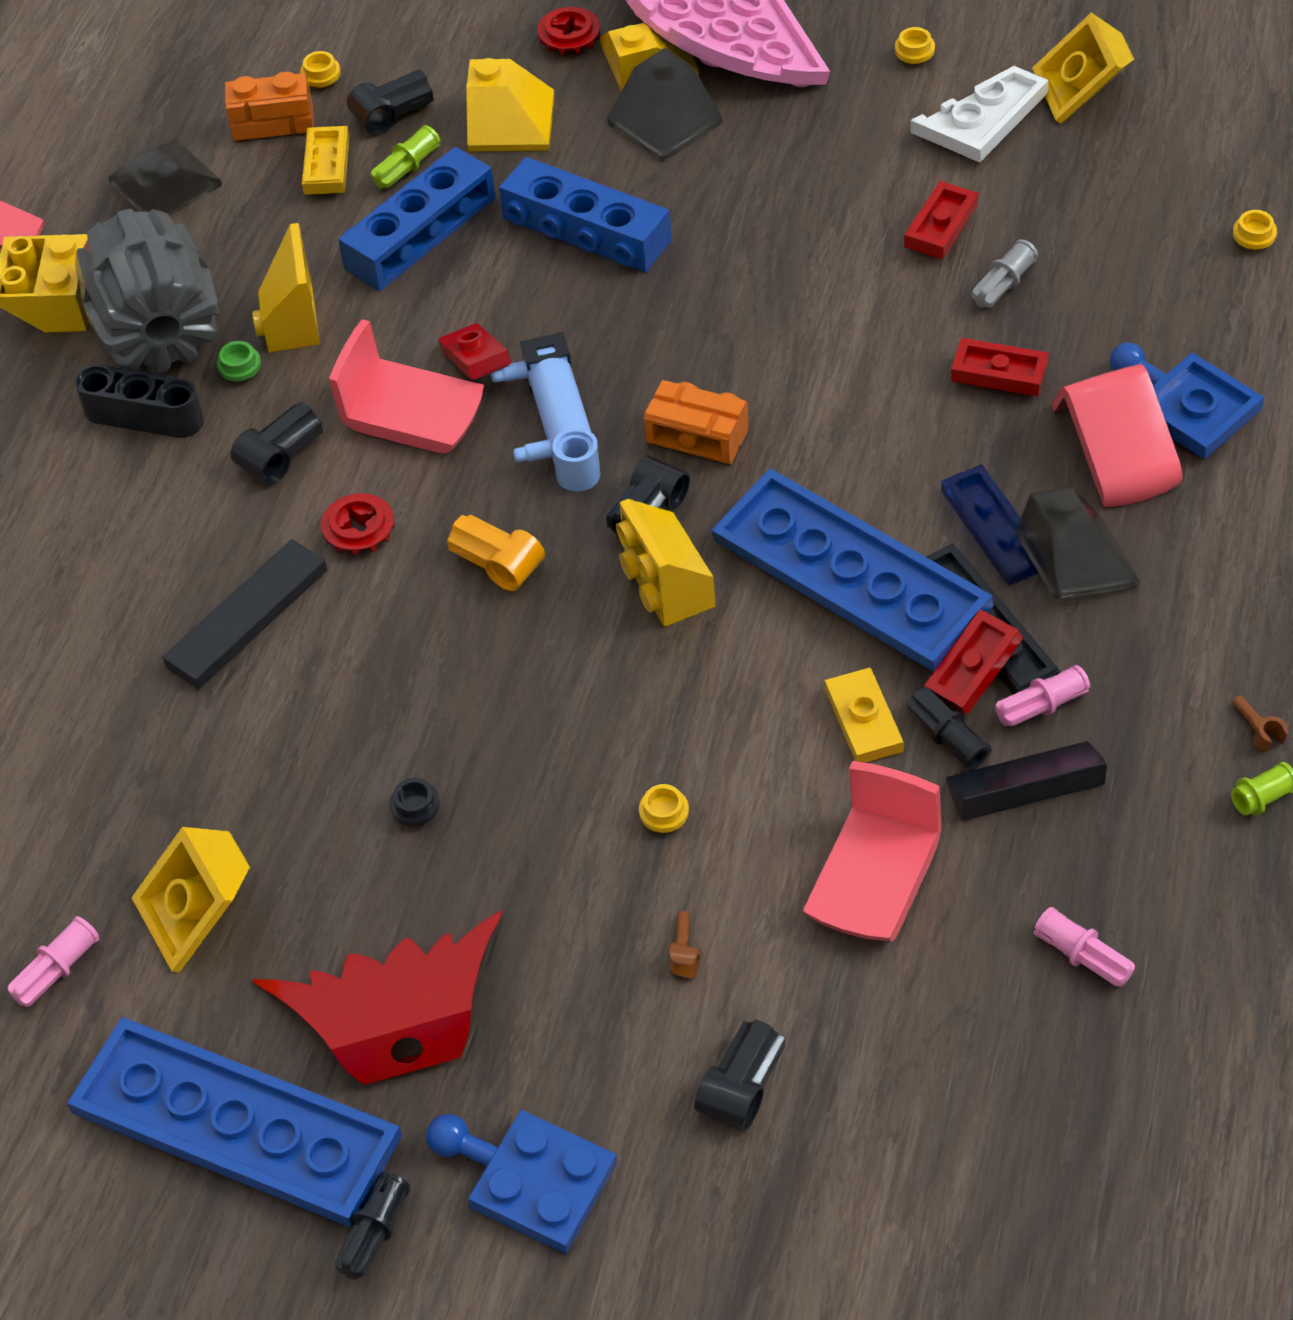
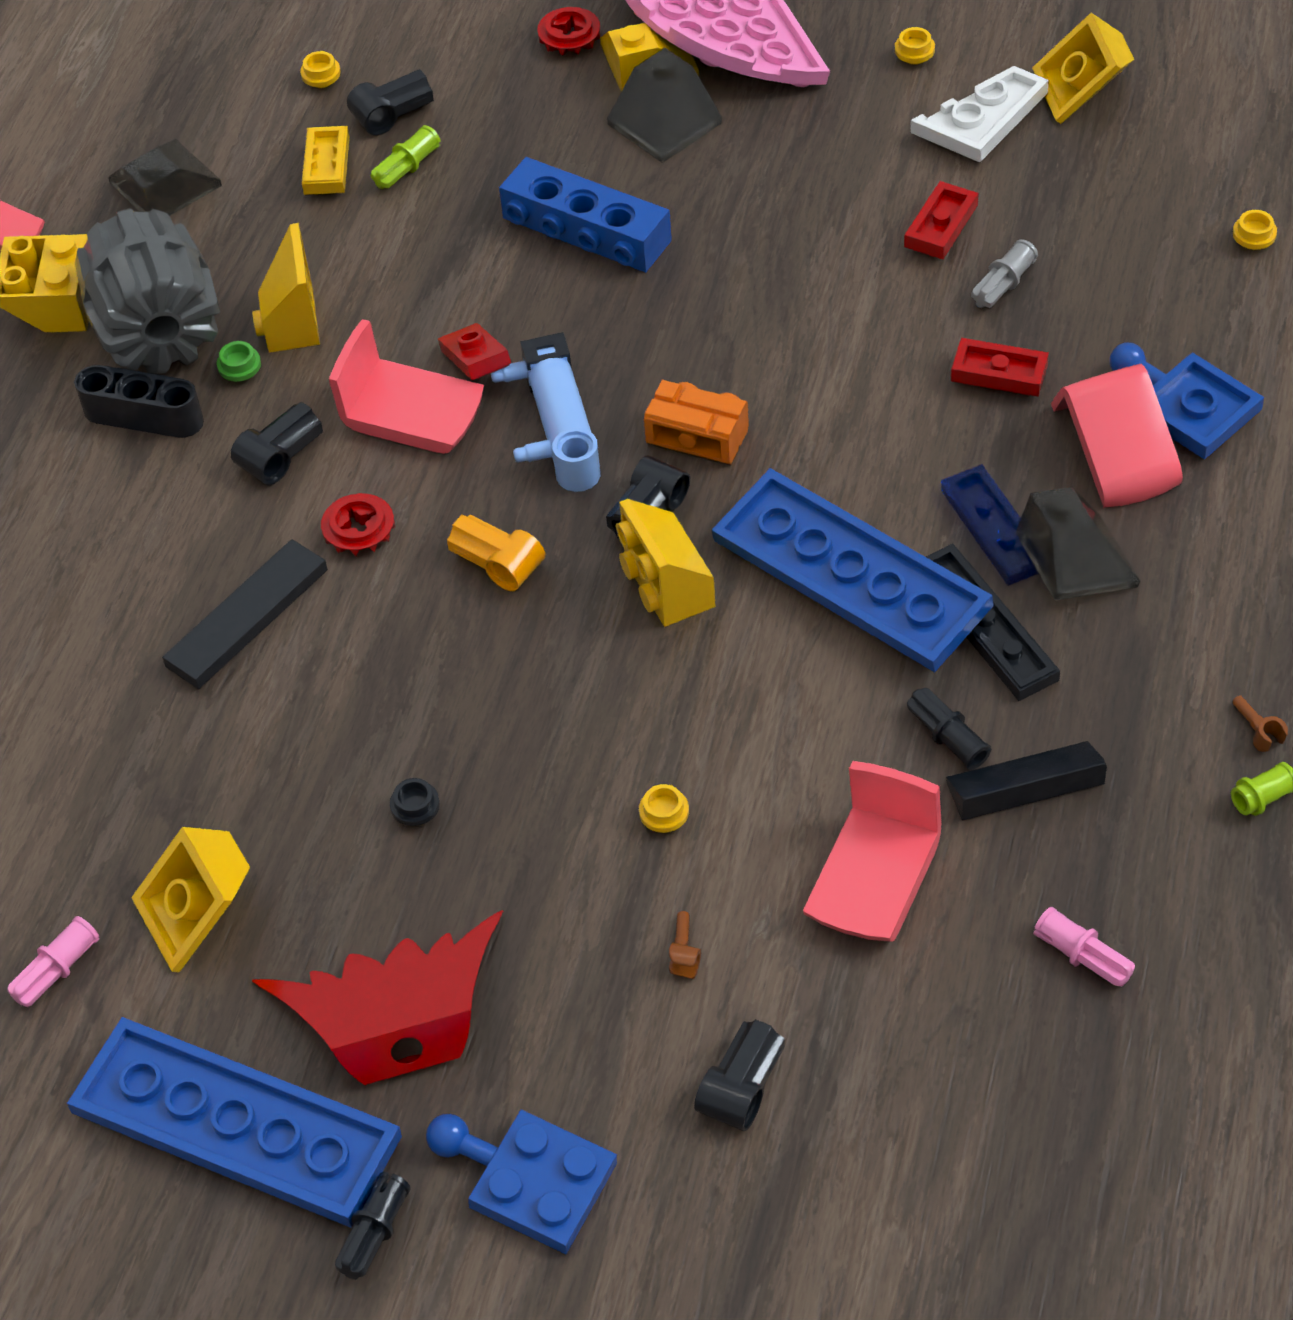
(269, 106): orange brick -> none
(417, 218): blue brick -> none
(507, 108): yellow slope -> none
(864, 716): yellow plate -> none
(974, 661): red plate -> none
(1043, 696): bright pink axle -> none

